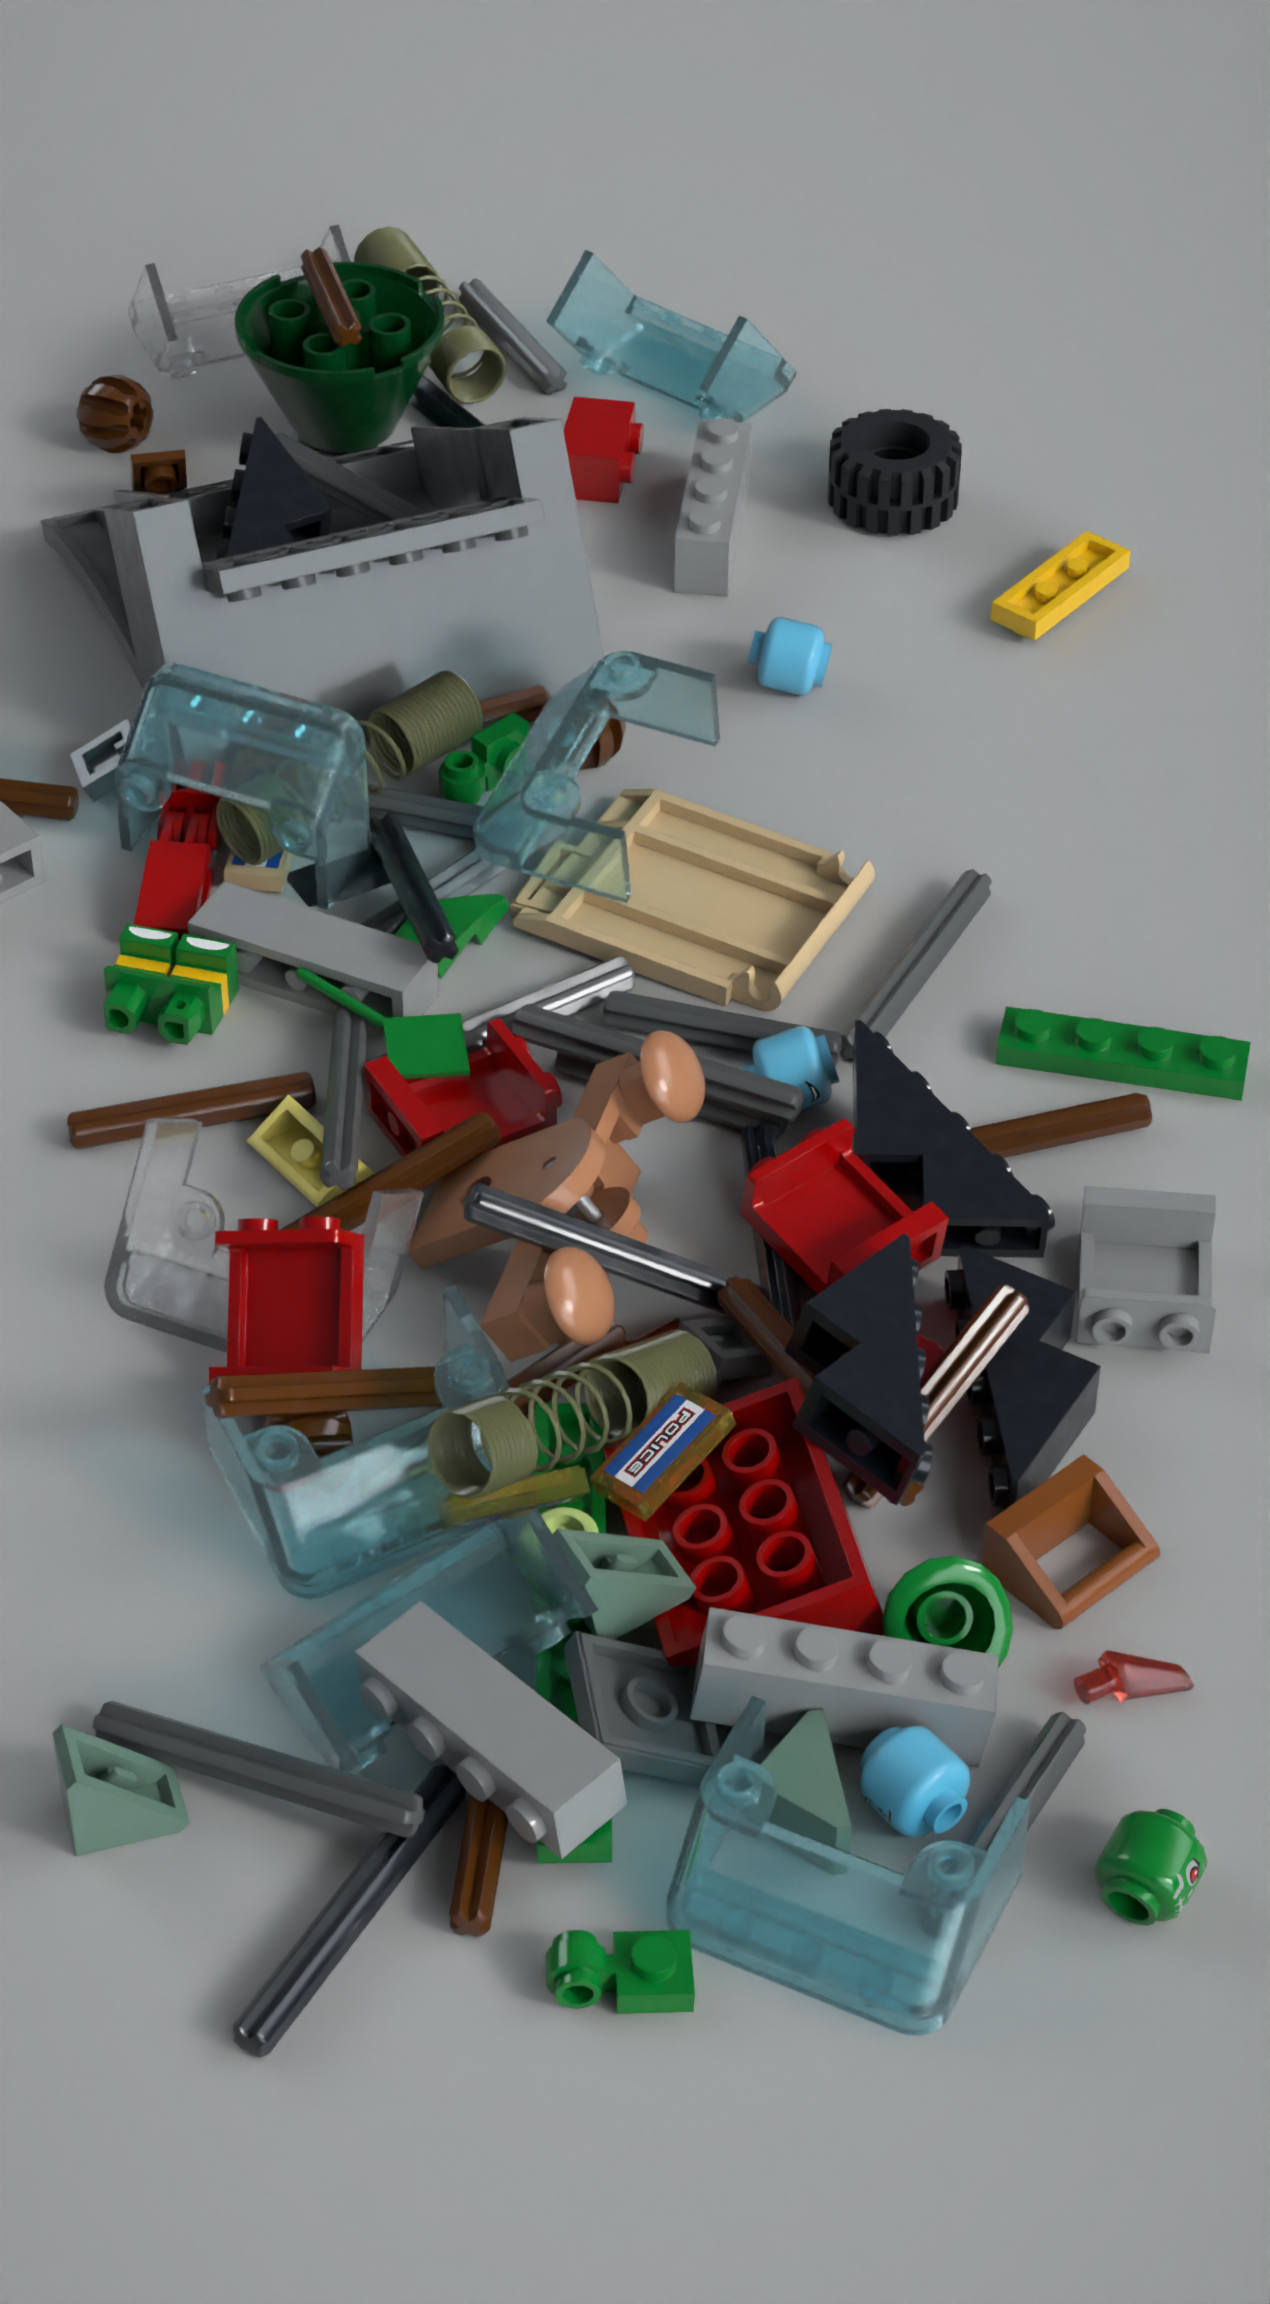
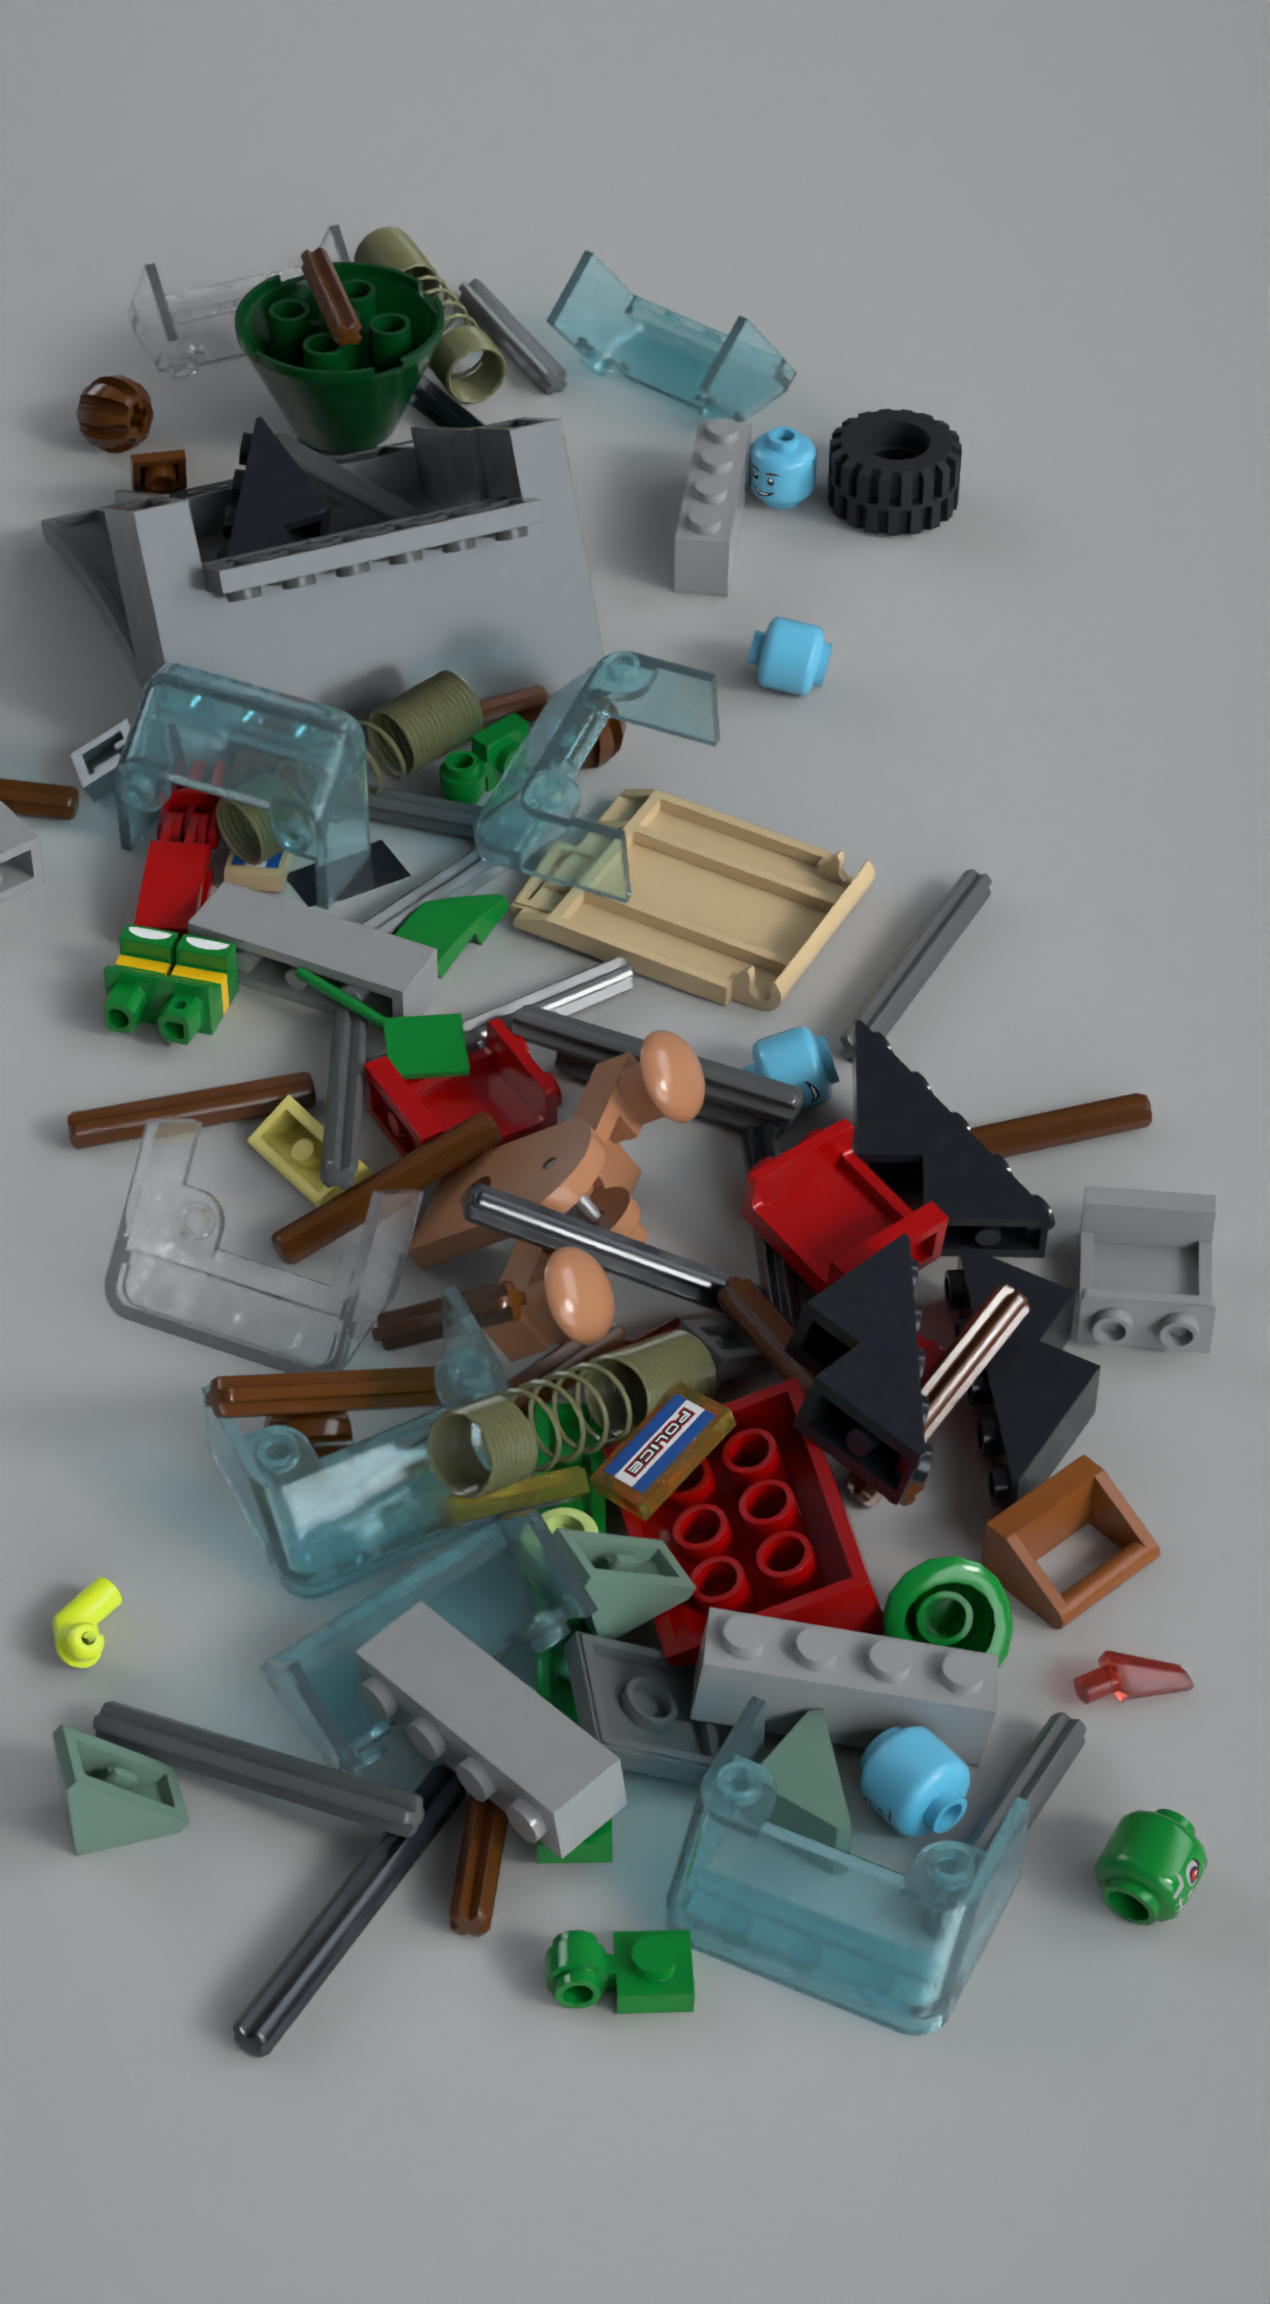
(77, 1623): none -> neon yellow arm
(293, 1297): red panel -> none
(413, 888): black axle -> none
(424, 1321): none -> reddish brown axle
(602, 447): red brick -> none
(699, 1023): dark grey axle -> none
(782, 467): none -> medium azure head
(1060, 585): yellow plate -> none
(1123, 1053): green plate -> none

